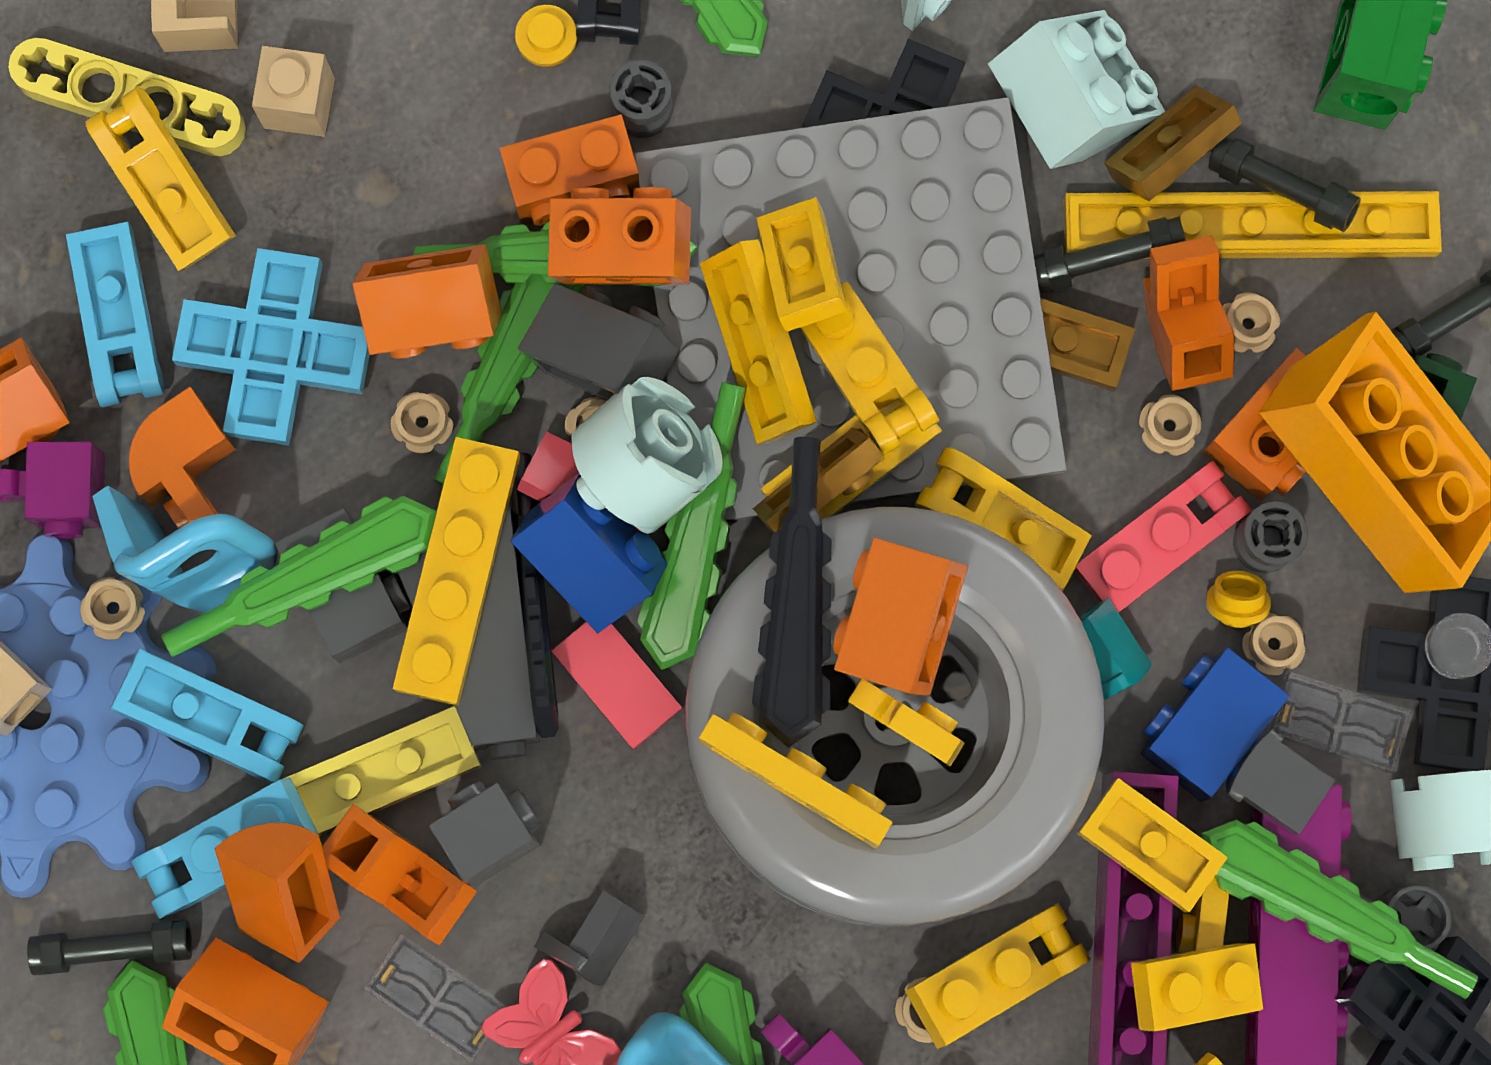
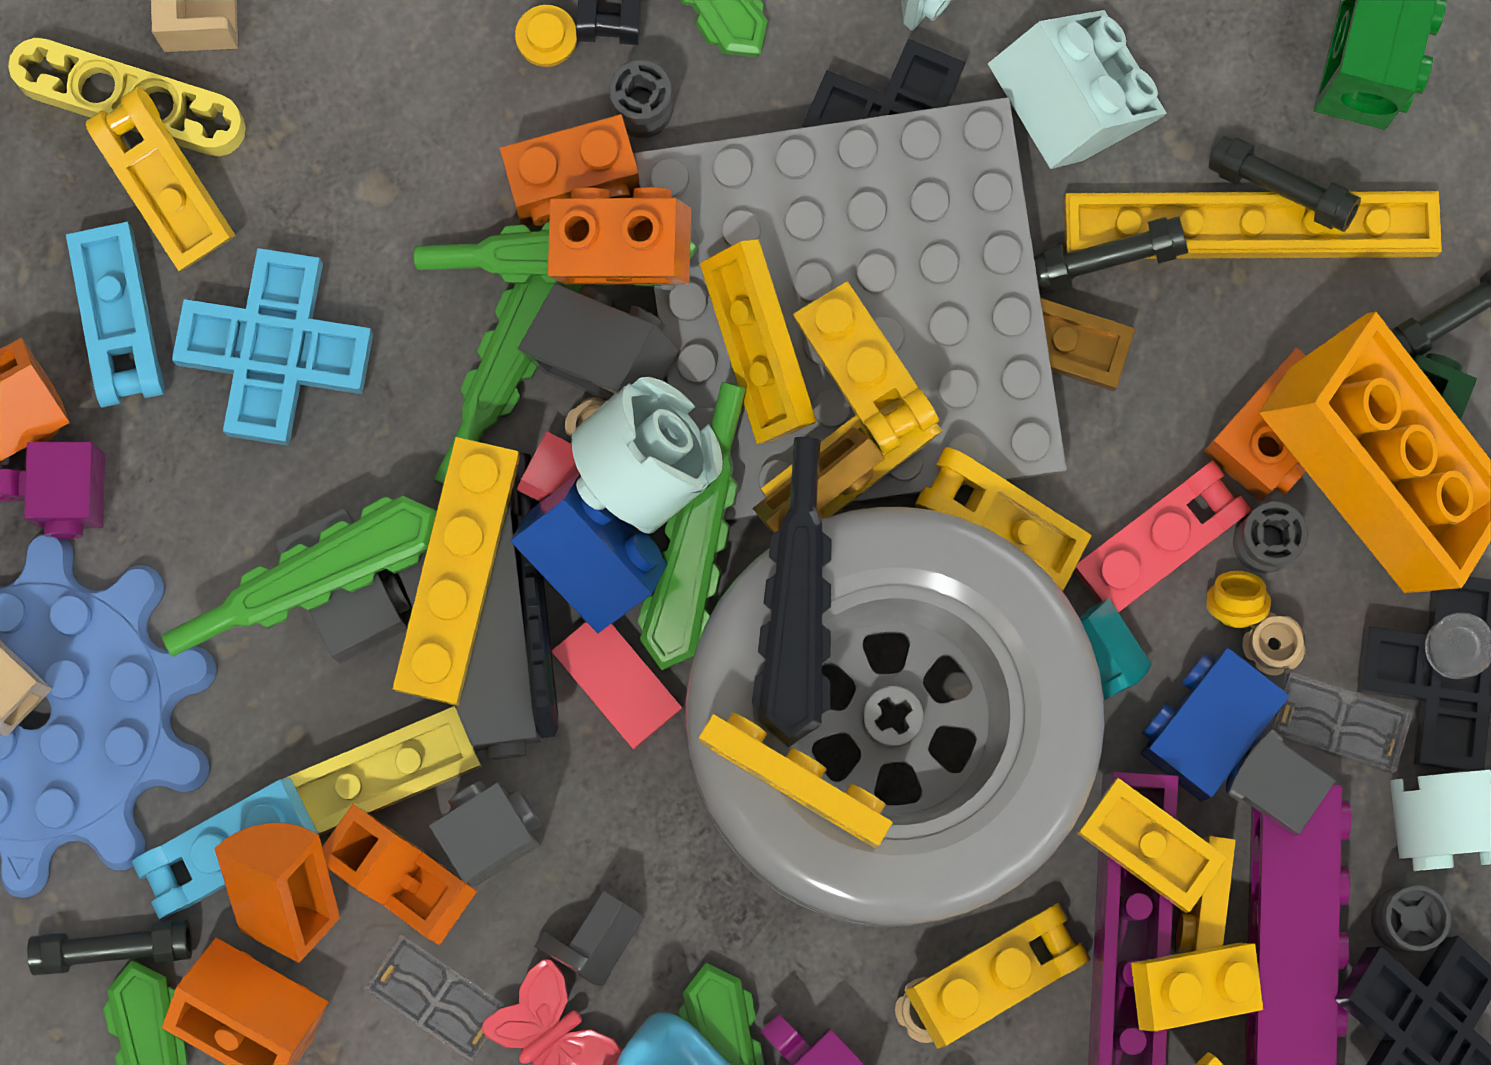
(95, 605): tan plate -> none
(154, 560): medium azure piece -> none
(172, 450): orange brick -> none
(204, 715): medium azure plate -> none
(293, 91): tan brick -> none
(422, 405): tan plate -> none
(428, 301): orange brick -> none
(801, 264): yellow plate -> none
(899, 617): orange brick -> none
(925, 728): yellow plate -> none
(1173, 143): pearl gold plate -> none
(1186, 313): orange brick -> none
(1186, 422): tan plate -> none
(1263, 315): tan plate -> none
(1330, 907): bright green sword -> none

